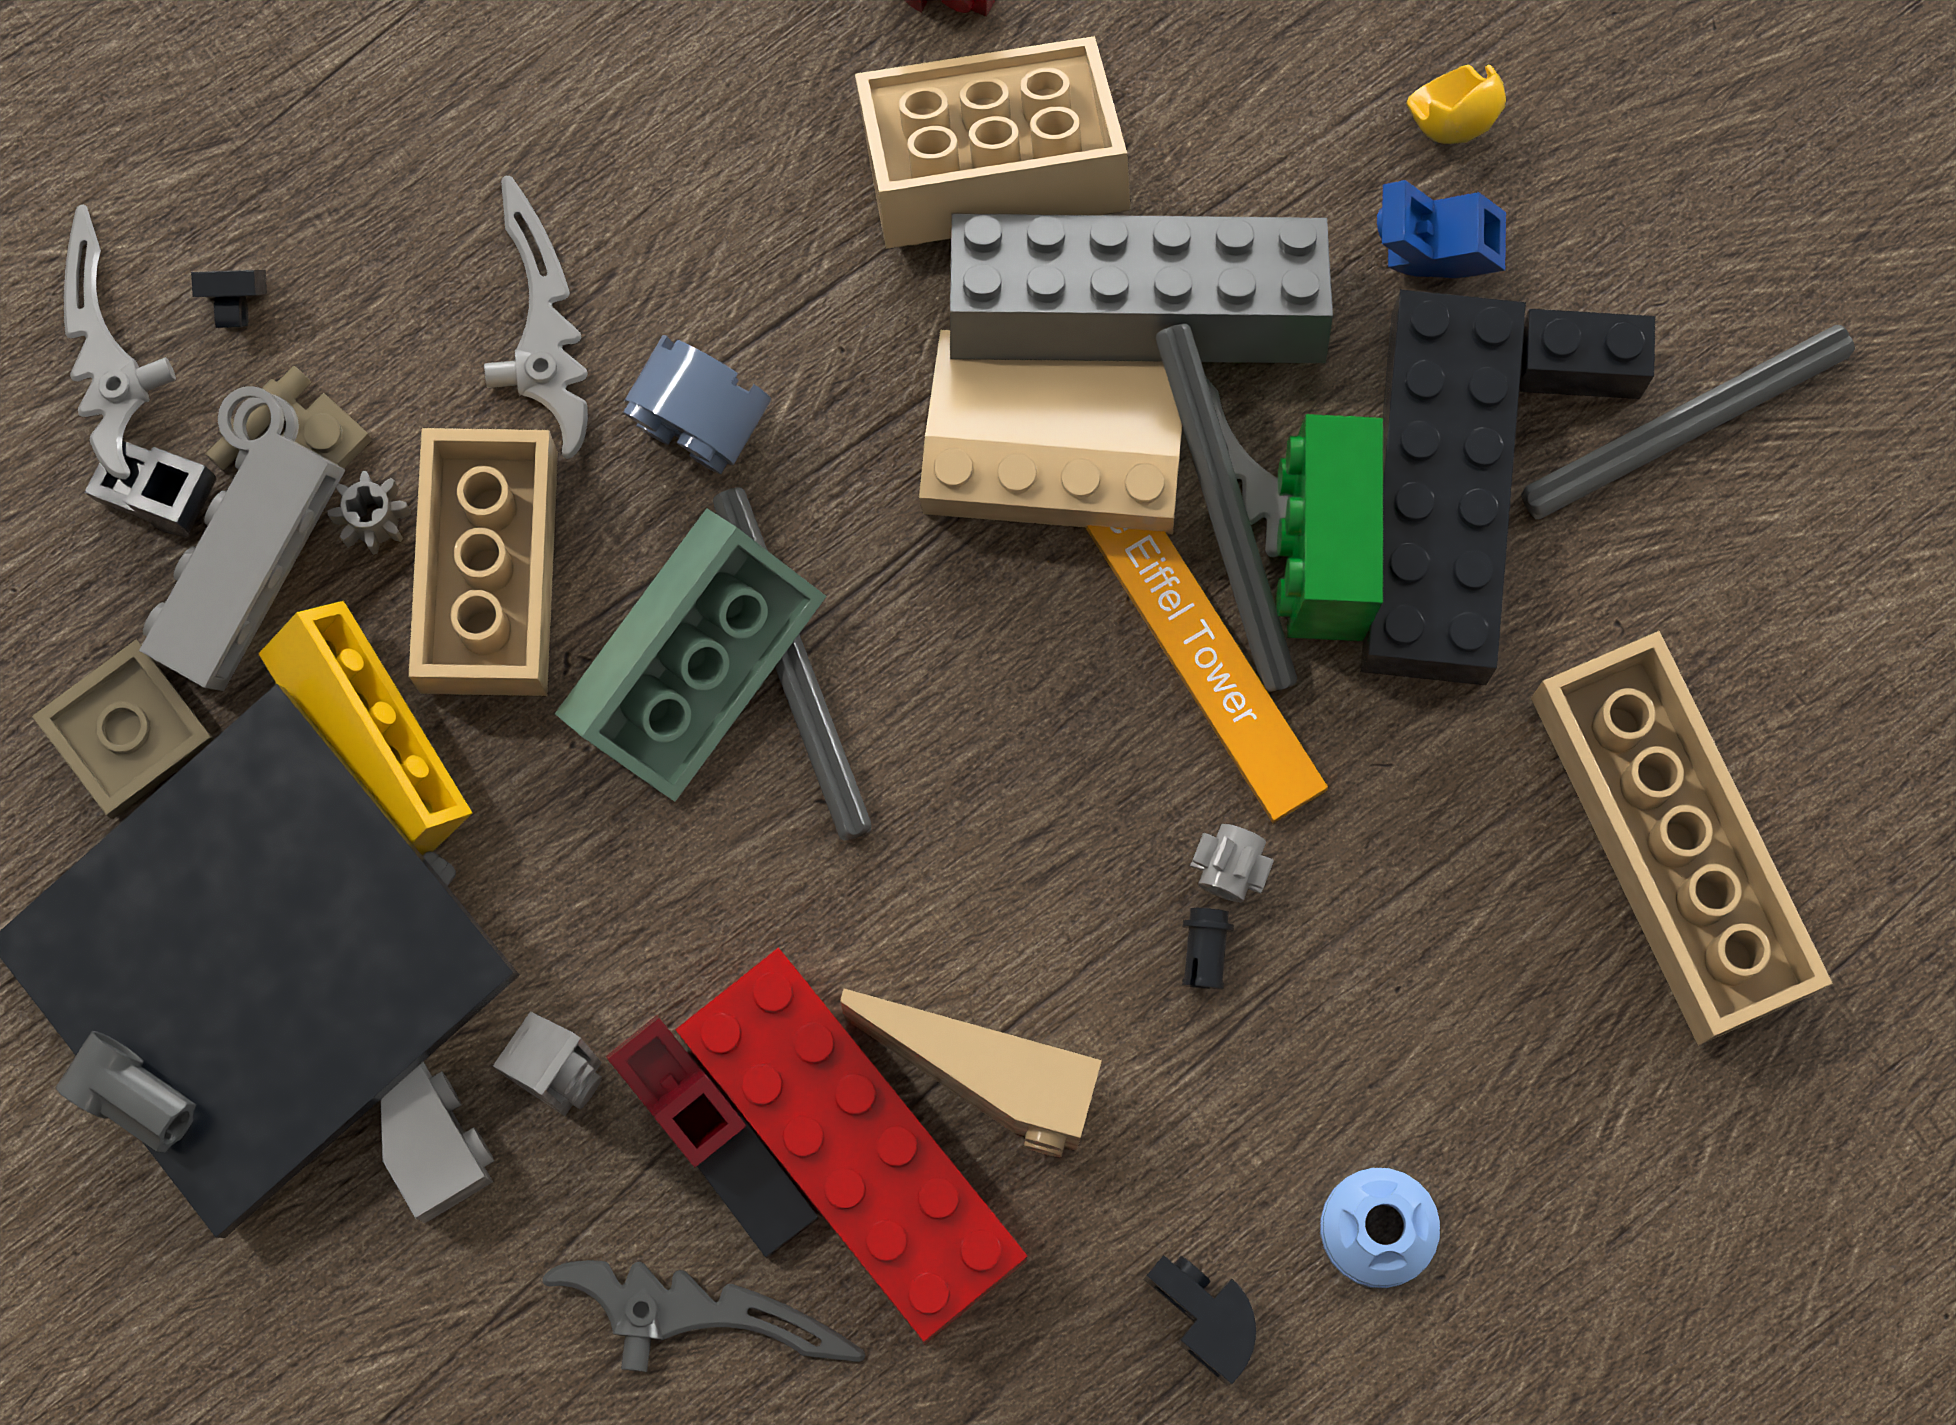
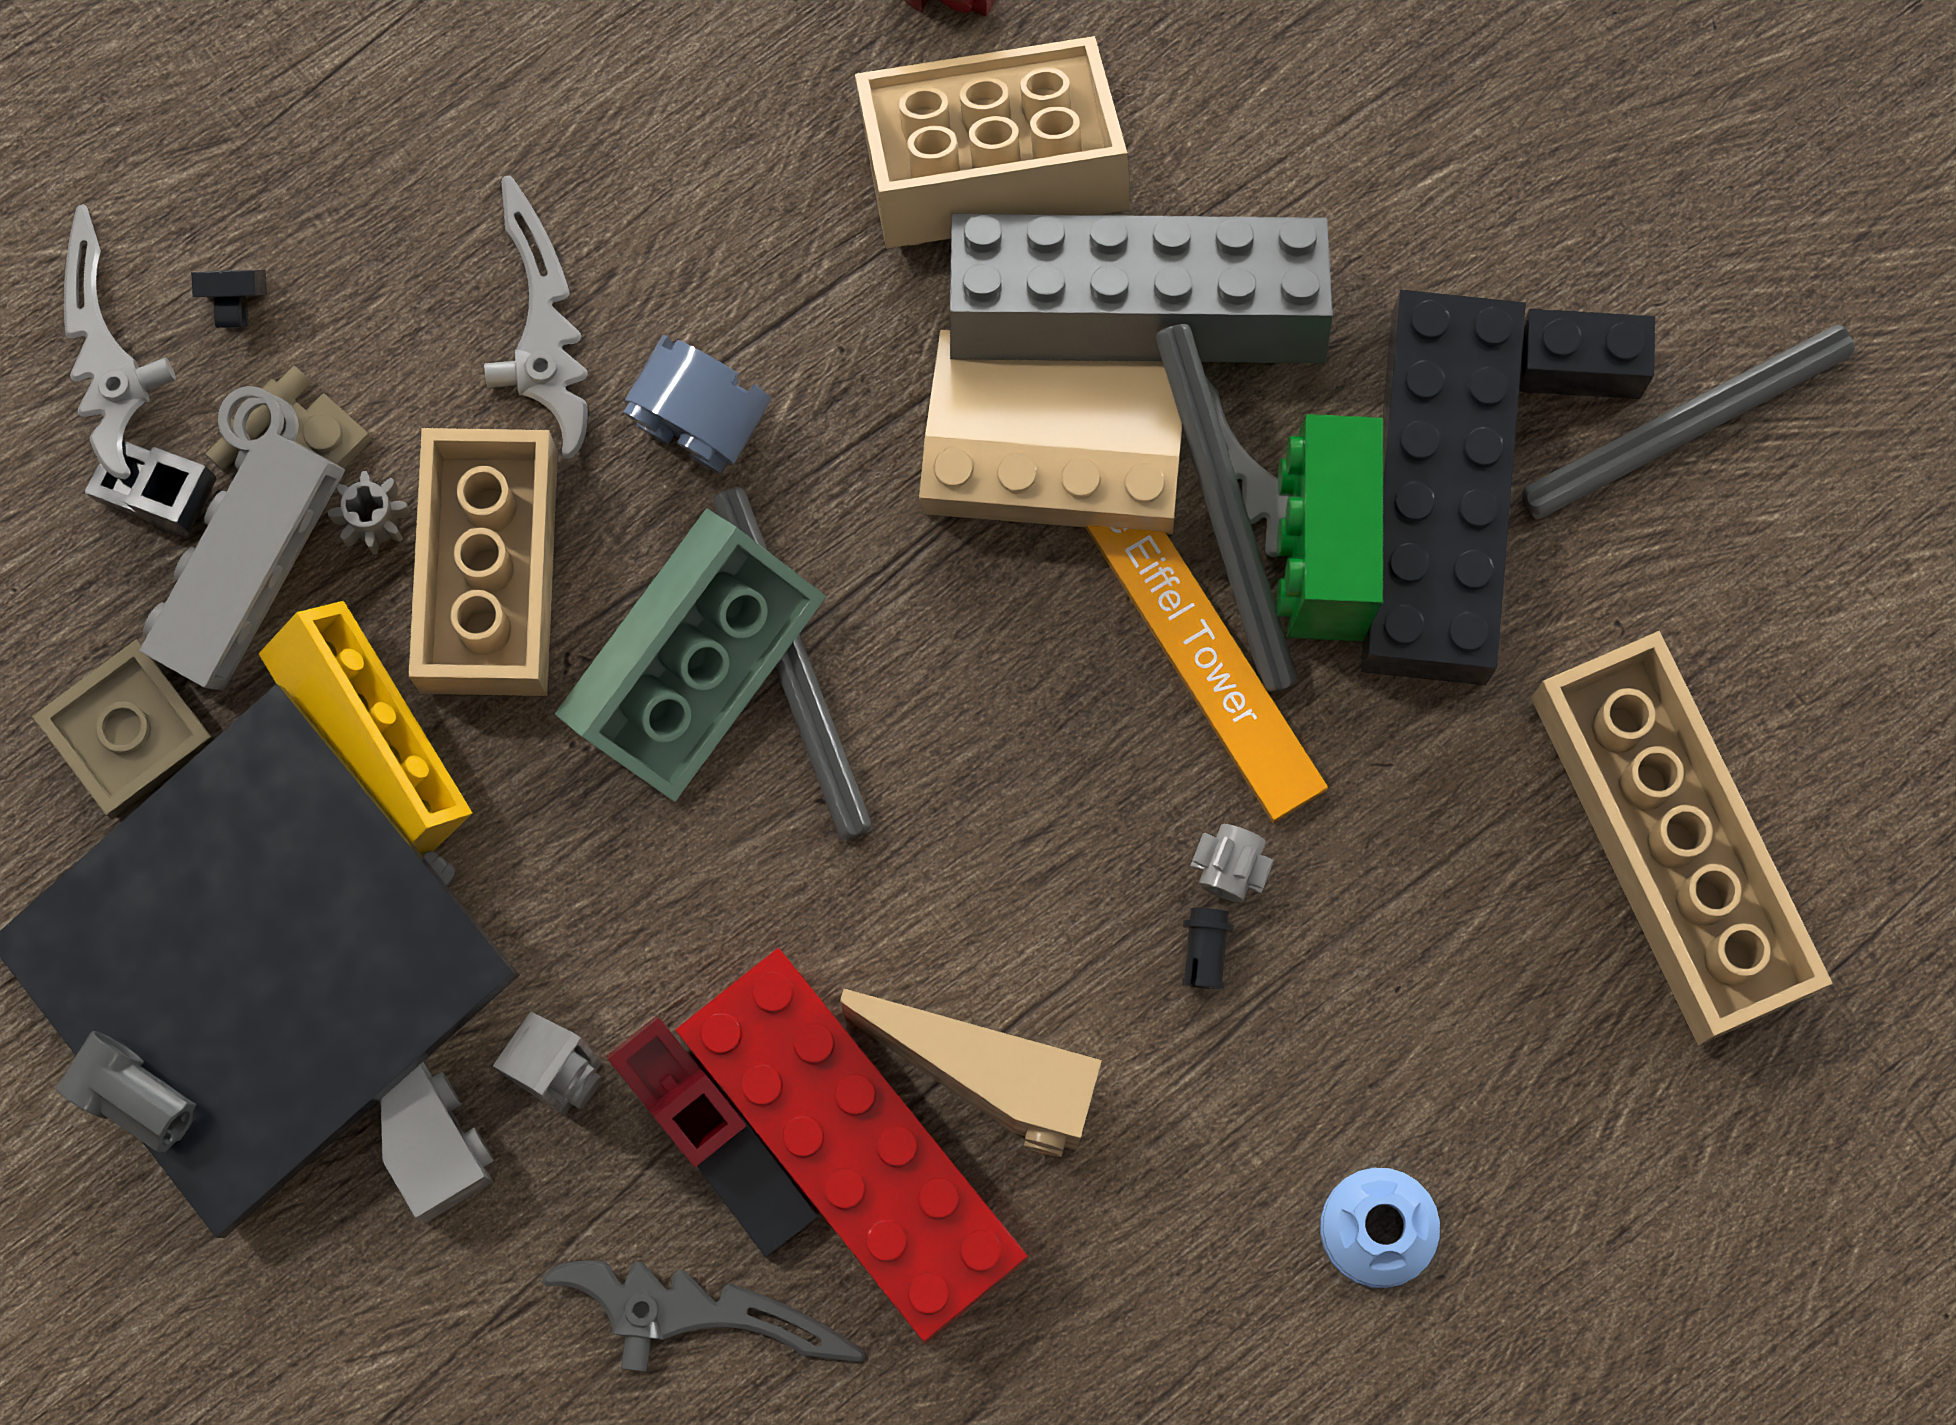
(1222, 1325): black brick -> none
(1441, 236): blue brick -> none
(1458, 105): yellow hair -> none

